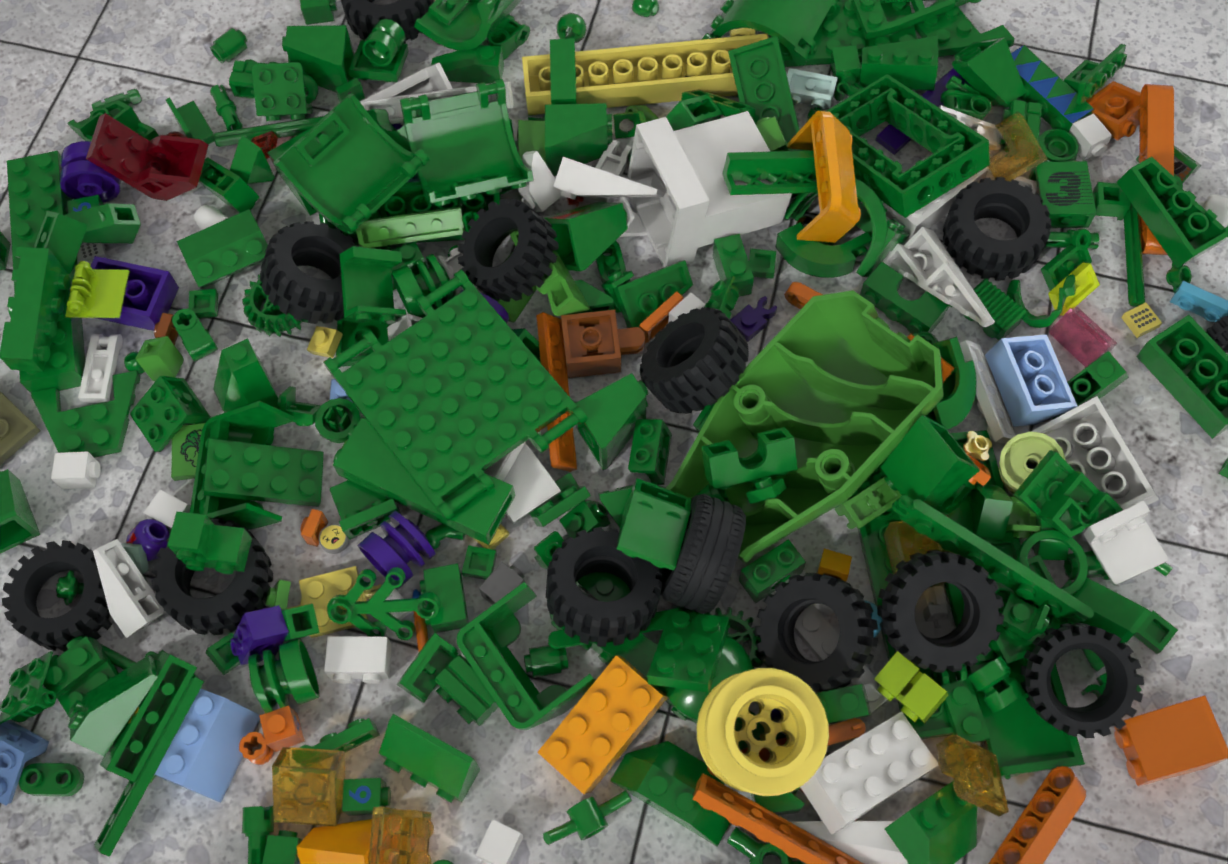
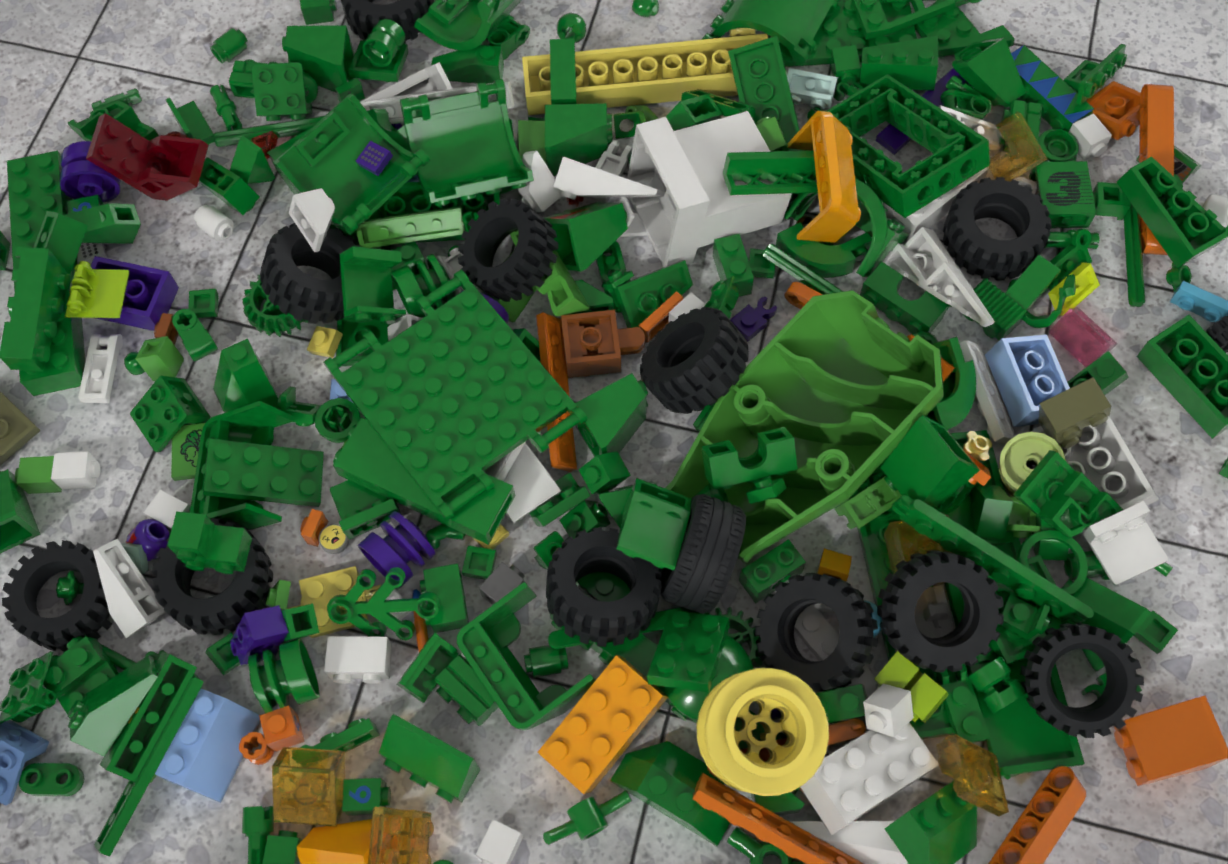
(35, 475): none -> bright green brick
(89, 428): green wing -> none
(223, 249): green slope -> none
(312, 215): none -> white slope
(374, 158): none -> dark purple tile
(604, 472): none -> green brick
(650, 449): green bracket -> none
(799, 270): none -> green axle
(888, 710): none -> white brick
(1033, 282): none -> green tile
(1073, 410): none -> olive brick
(1141, 320): light yellow tile -> none

